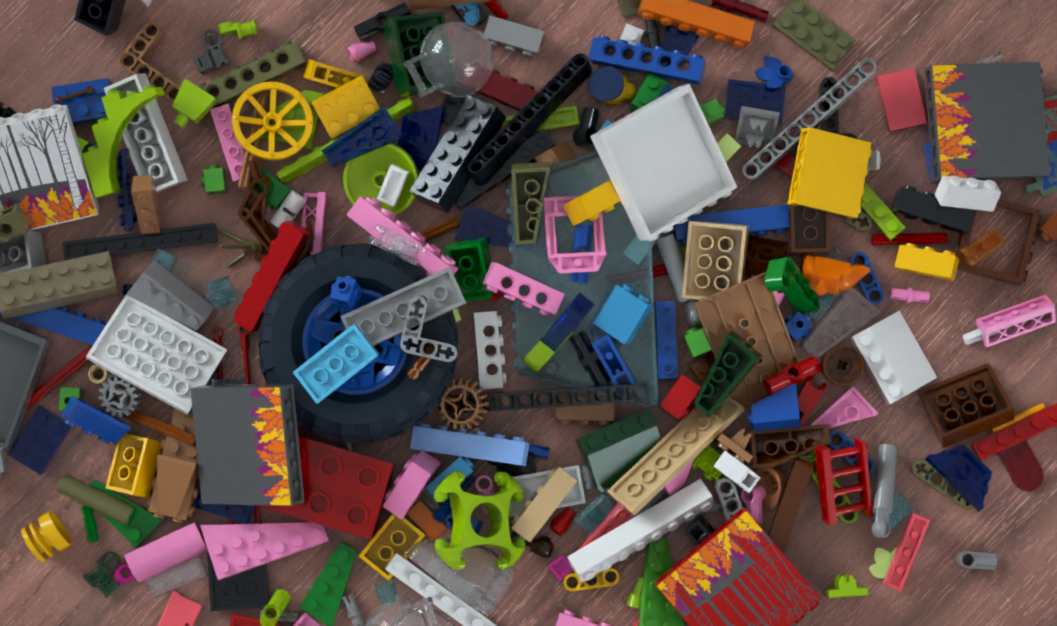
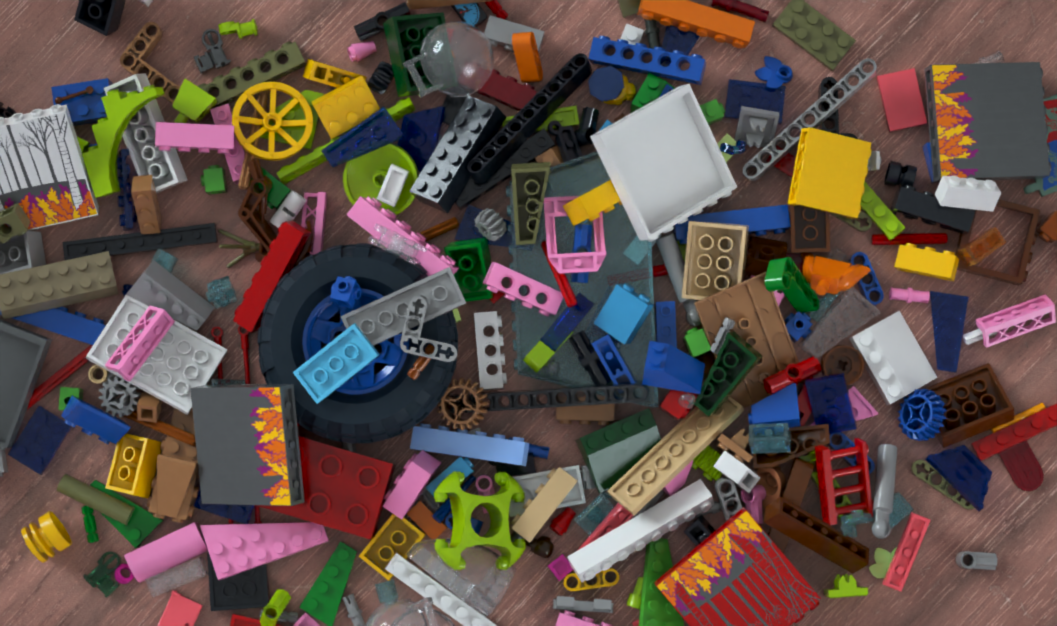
(143, 343): none -> bright pink fence
(148, 408): none -> medium nougat brick
(194, 136): none -> bright pink brick
(490, 224): none -> light grey gear
(527, 57): none -> orange beam
(562, 281): none -> red axle
(565, 140): none -> black hinge
(569, 603): none -> light grey piece
(672, 369): none -> blue slope
(687, 400): none -> clear hinge
(728, 324): none -> light grey axle
(731, 150): none -> clear blue arm
(769, 438): none -> clear light blue brick
(816, 535): none -> reddish brown brick
(831, 402): none -> clear blue plate
(849, 522): none -> clear light blue bracket
(900, 175): none -> black wheel
(915, 415): none -> blue gear
(948, 327): none -> clear blue wing

